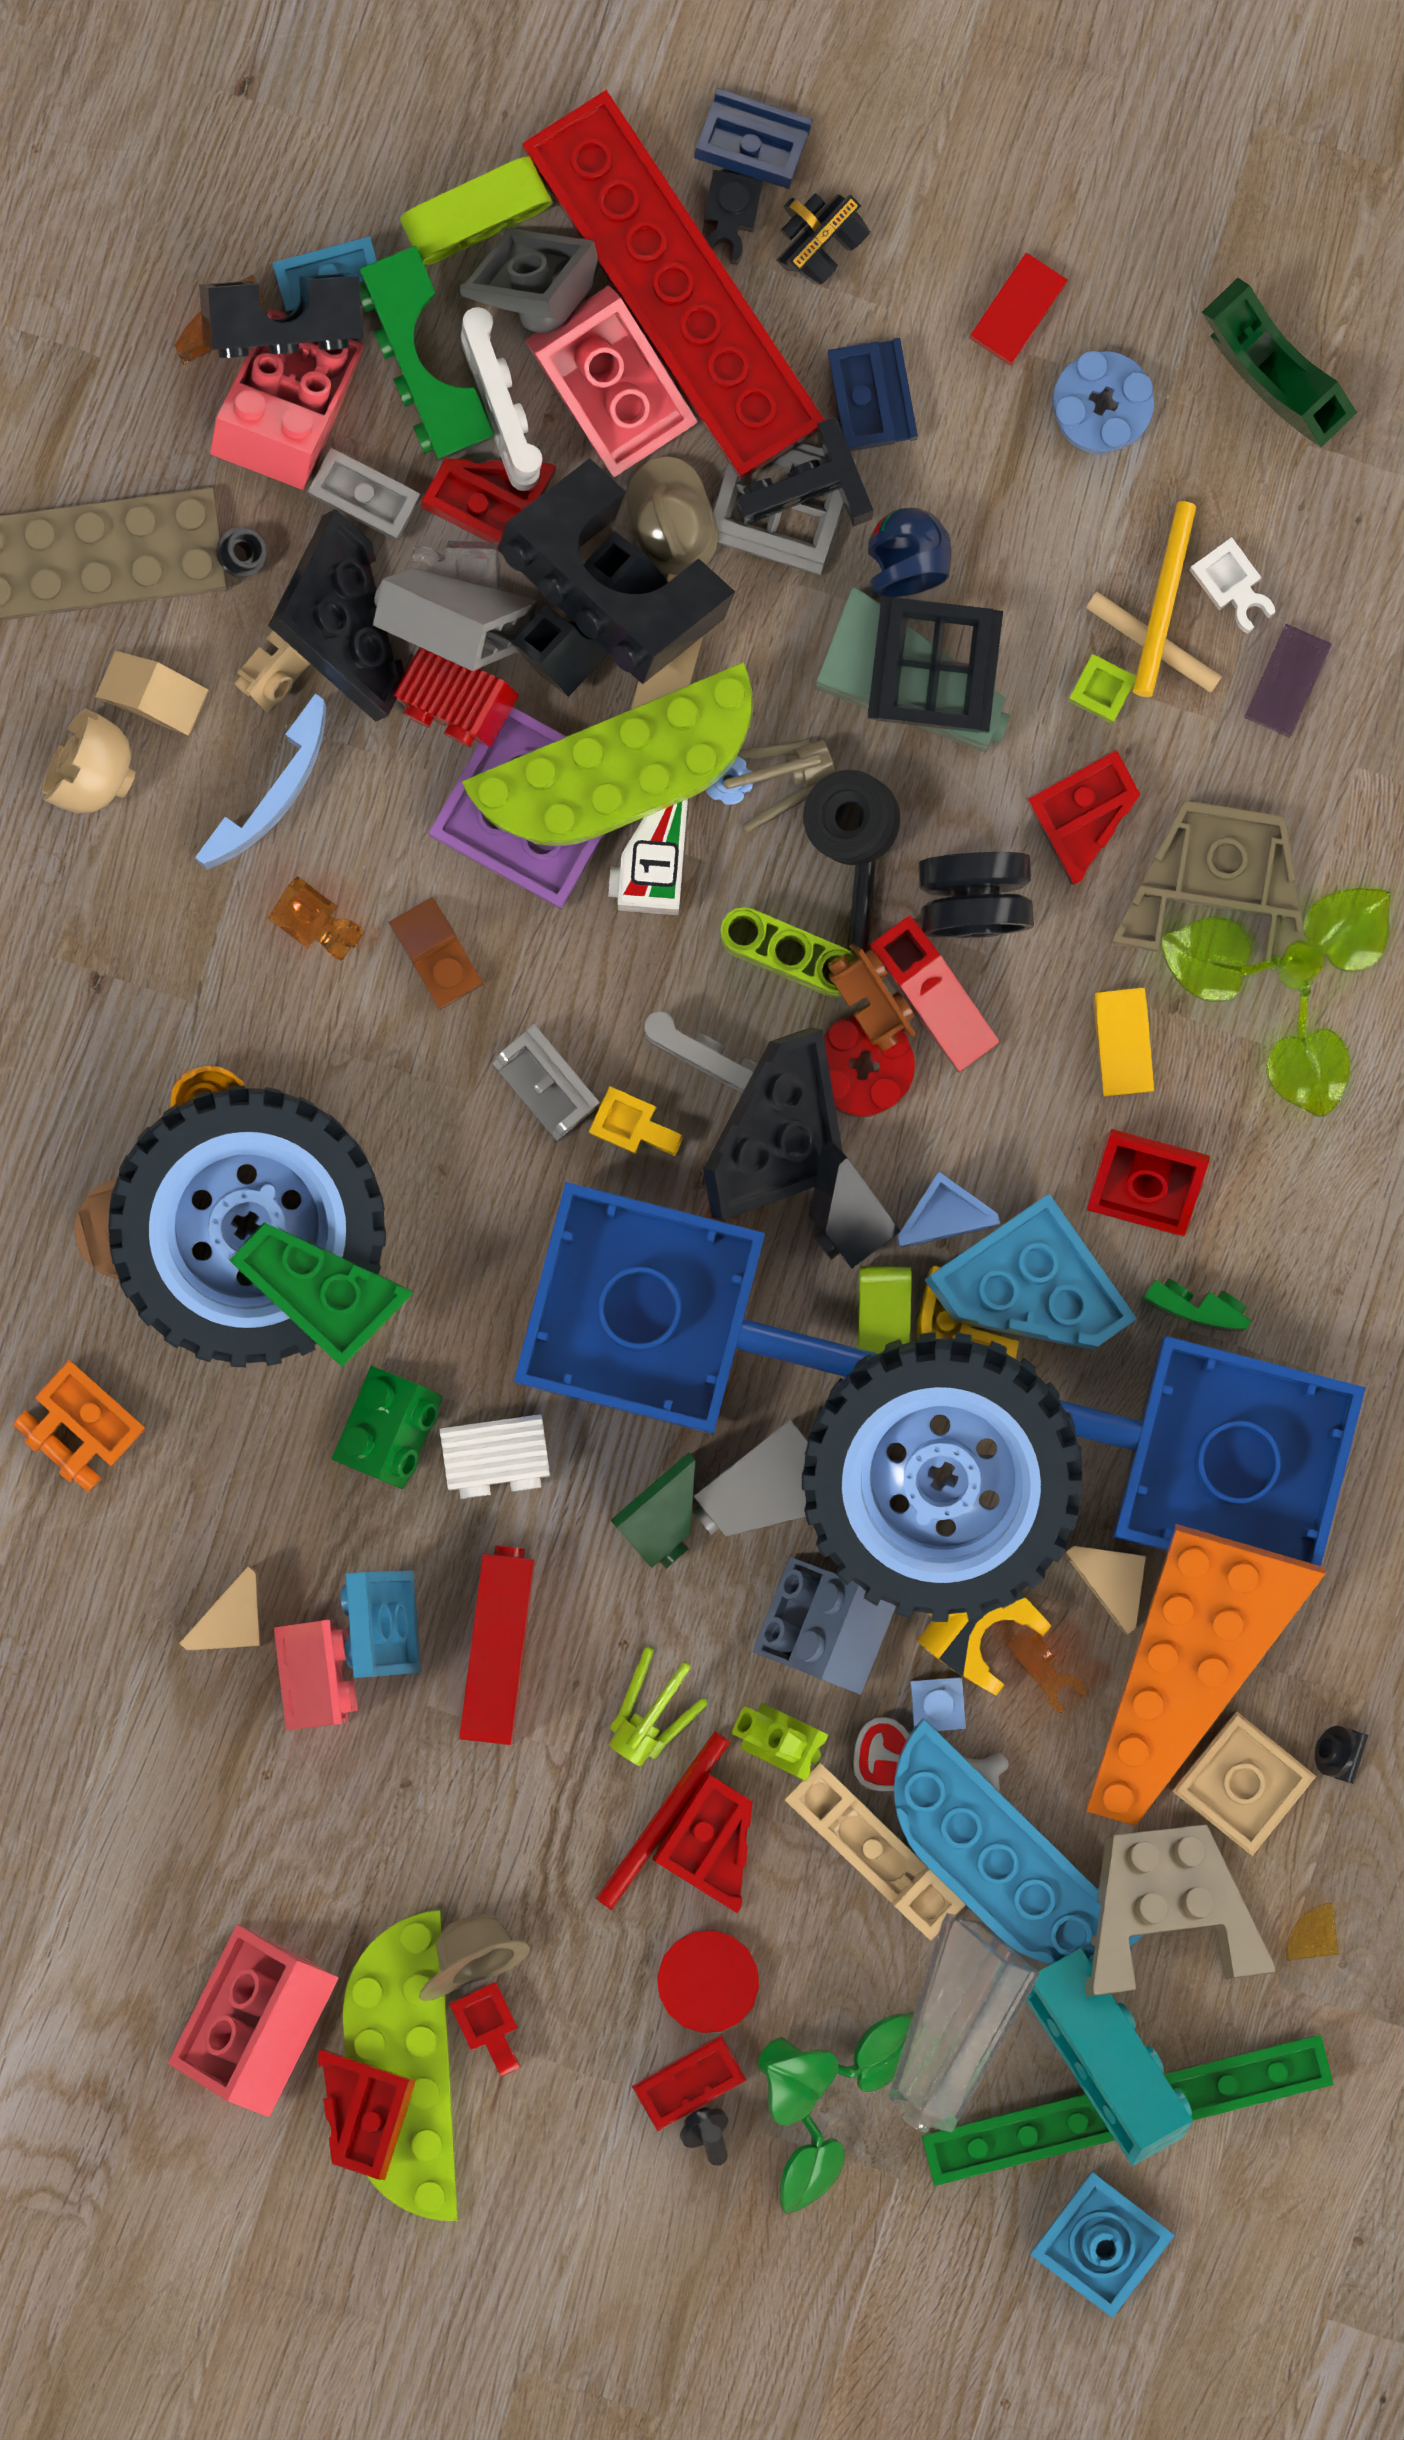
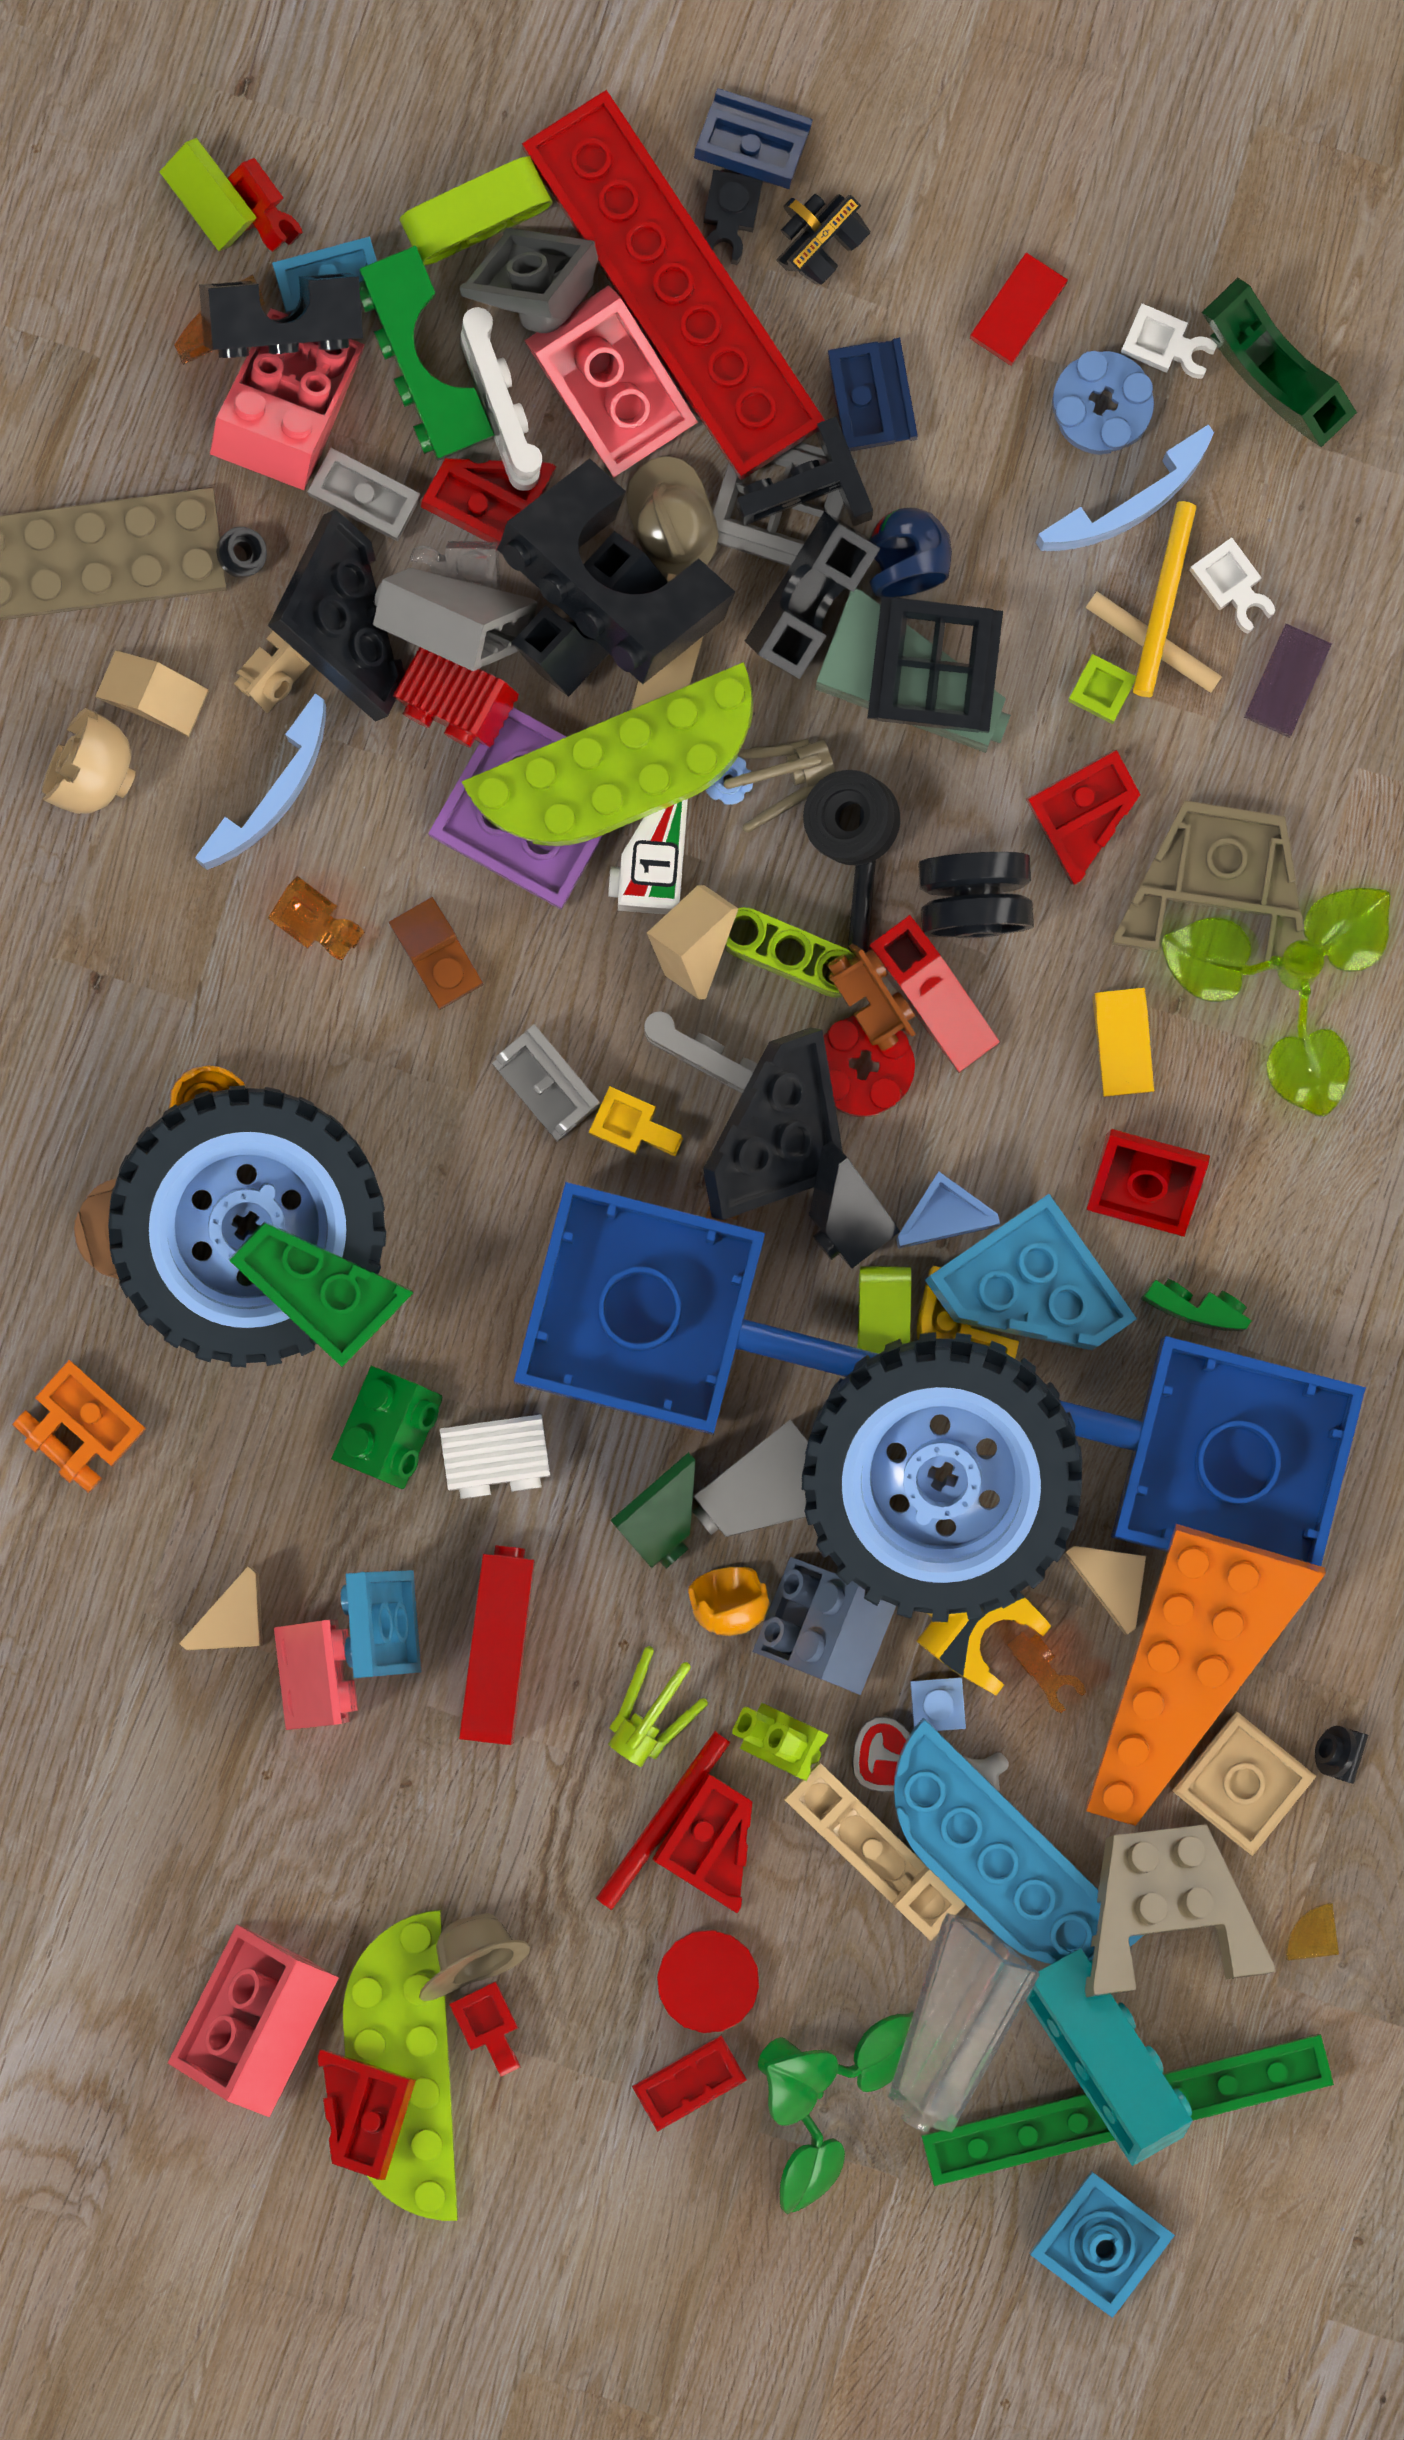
(207, 194): none -> lime tile
(262, 198): none -> red plate
(693, 939): none -> tan slope
(706, 2128): black plate -> none
(729, 1600): none -> light orange hair
(792, 621): none -> black arch
(1077, 529): none -> light blue slope
(1159, 340): none -> white plate

